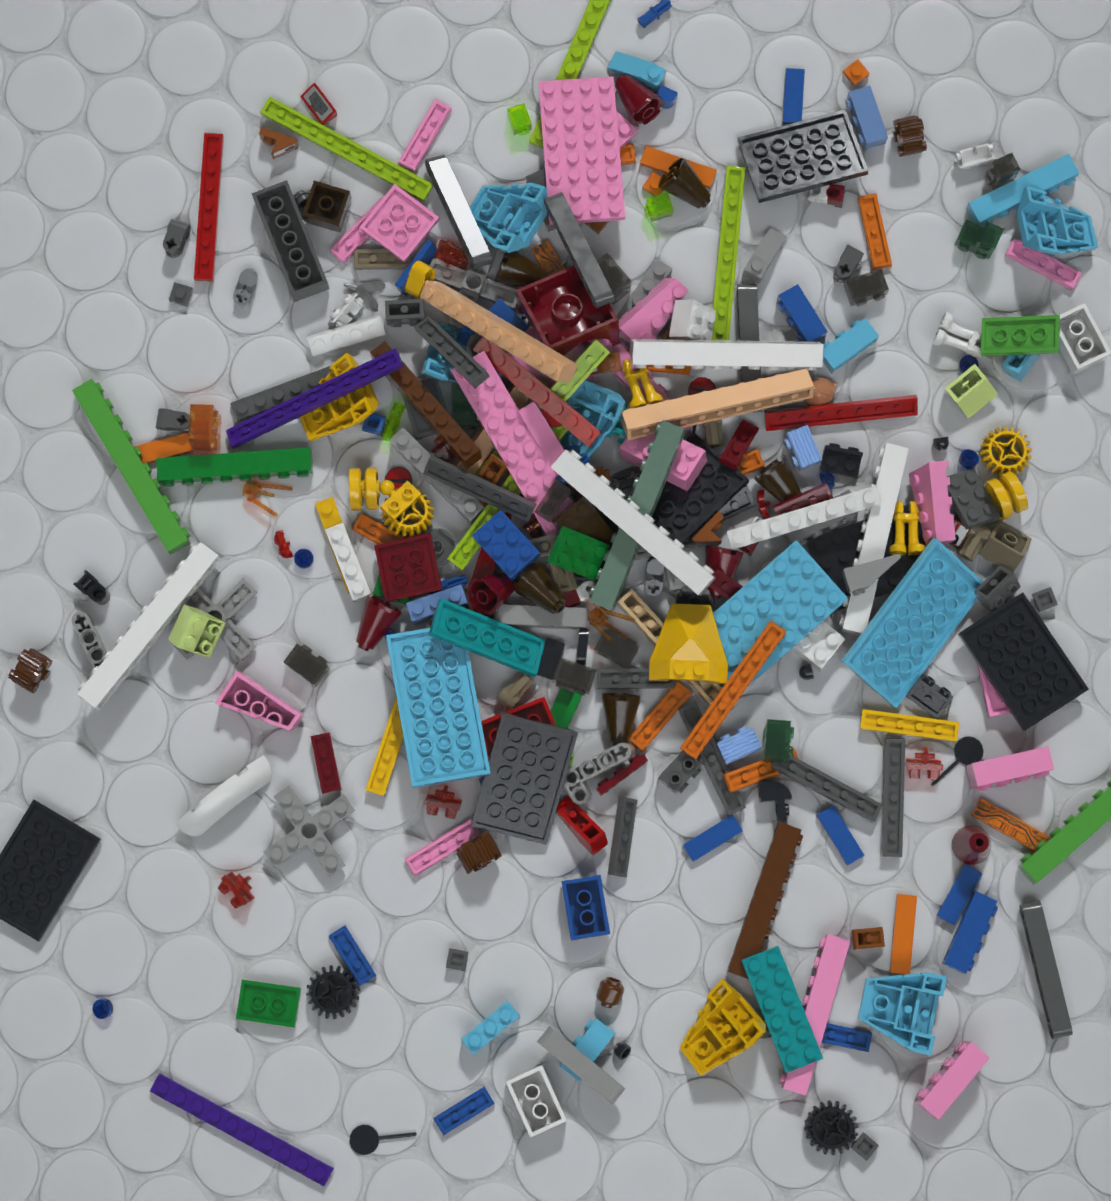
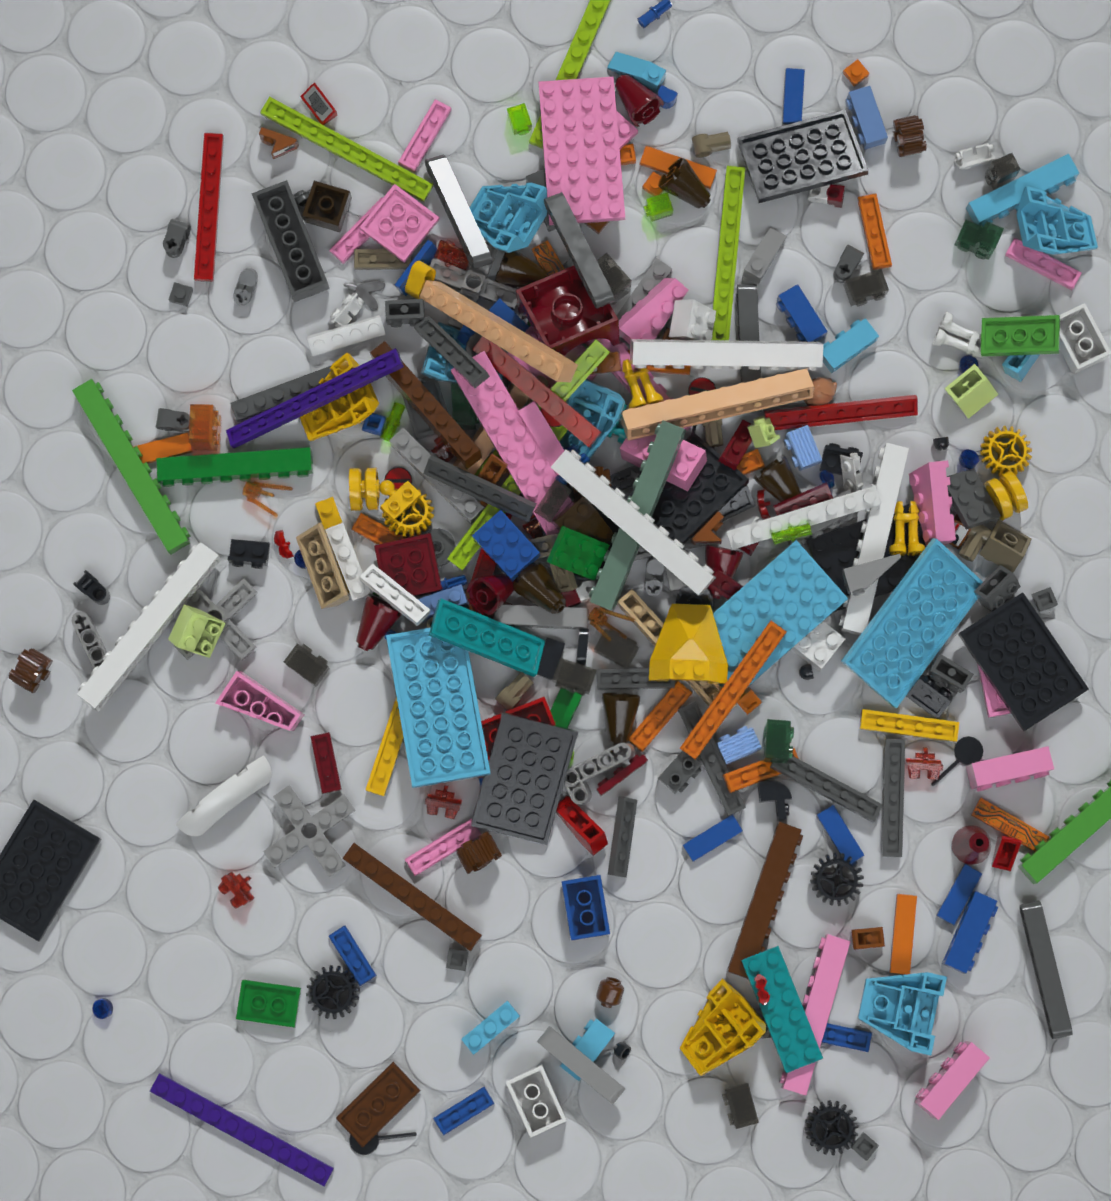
(249, 553): none -> black bracket
(322, 567): none -> tan slope
(378, 1104): none -> reddish brown tile
(395, 594): none -> white plate
(412, 897): none -> reddish brown brick
(706, 144): none -> dark tan piece
(740, 1105): none -> clear smoke brick
(749, 701): none -> orange plate
(762, 432): none -> yellowish green brick
(762, 994): none -> red piece
(791, 533): none -> clear neon green pin
(845, 880): none -> black gear
(849, 466): none -> white hinge
(949, 673): none -> dark grey brick
(1005, 852): none -> red slope

